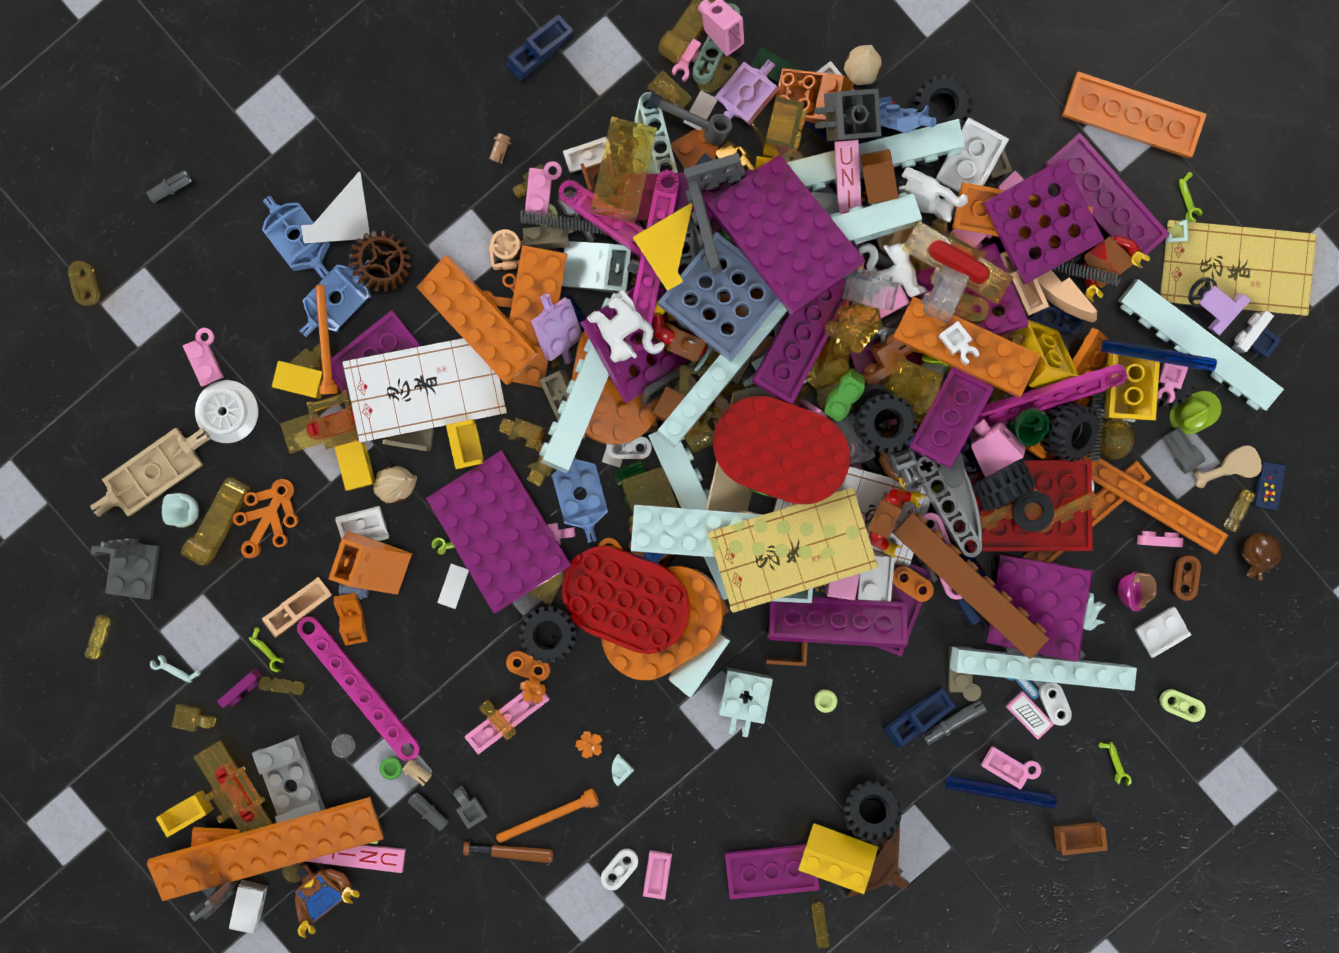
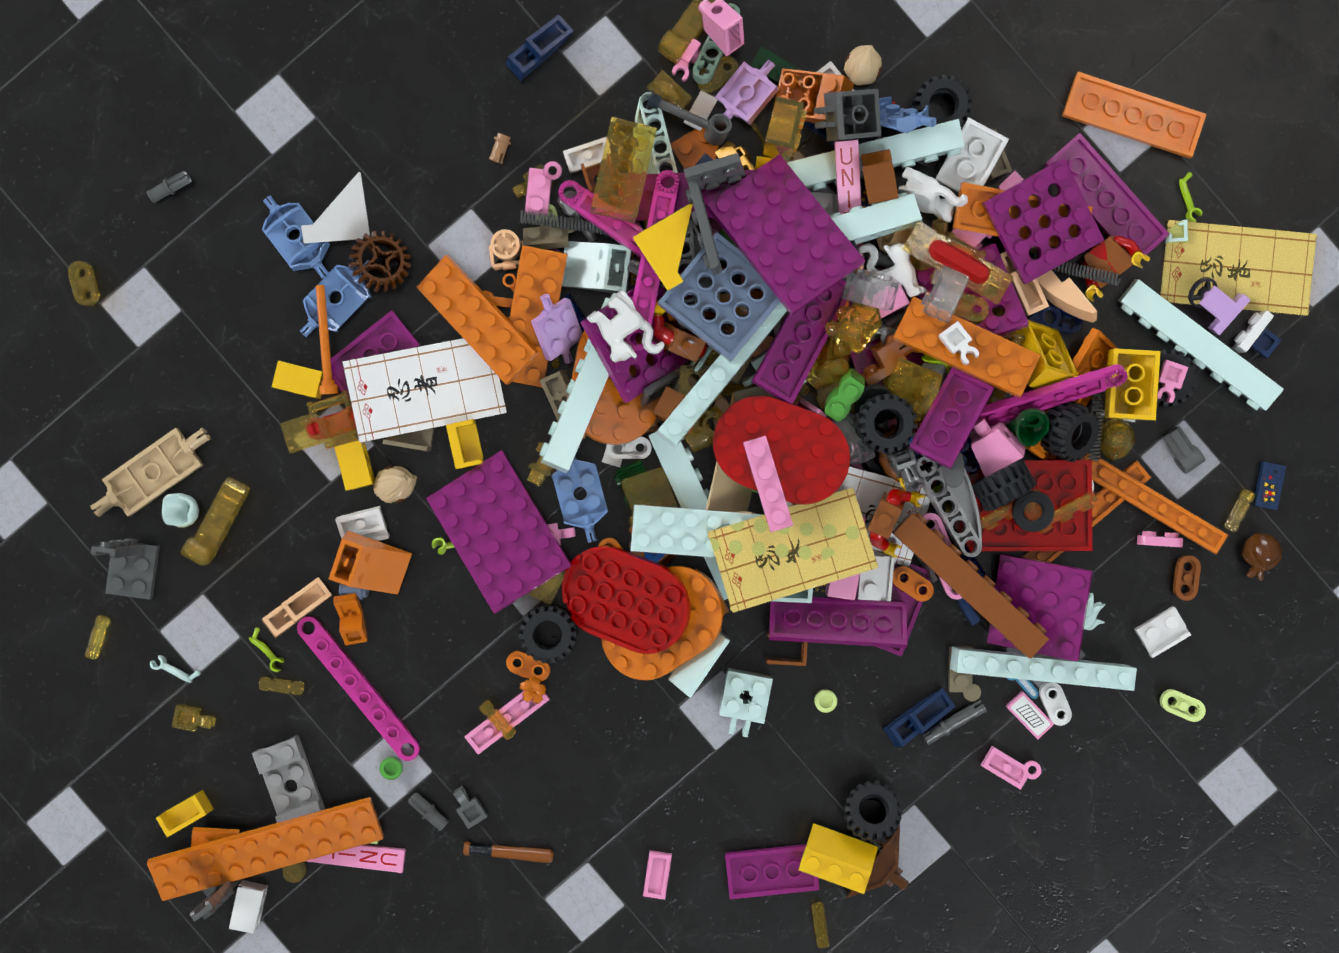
(203, 359): bright pink hinge -> none
(232, 789): clear yellow piece -> none
(240, 414): white piece -> none
(247, 683): magenta plate -> none
(268, 515): orange plant -> none
(309, 359): clear yellow plate -> none
(319, 895): torso -> none
(343, 745): clear tile -> none
(416, 772): tan pin -> none
(453, 586): white sticker -> none
(521, 428): clear yellow hips -> none
(588, 799): orange piece -> none
(589, 744): orange plant -> none
(620, 769): light aqua tile -> none
(620, 869): white plate -> none
(768, 484): none -> bright pink plate
(1001, 792): clear blue axle -> none
(1080, 838): dark orange panel -> none
(1116, 761): lime piece -> none
(1137, 590): piece -> none
(1158, 355): clear blue axle -> none
(1196, 413): lime piece -> none
(1241, 461): tan piece -> none

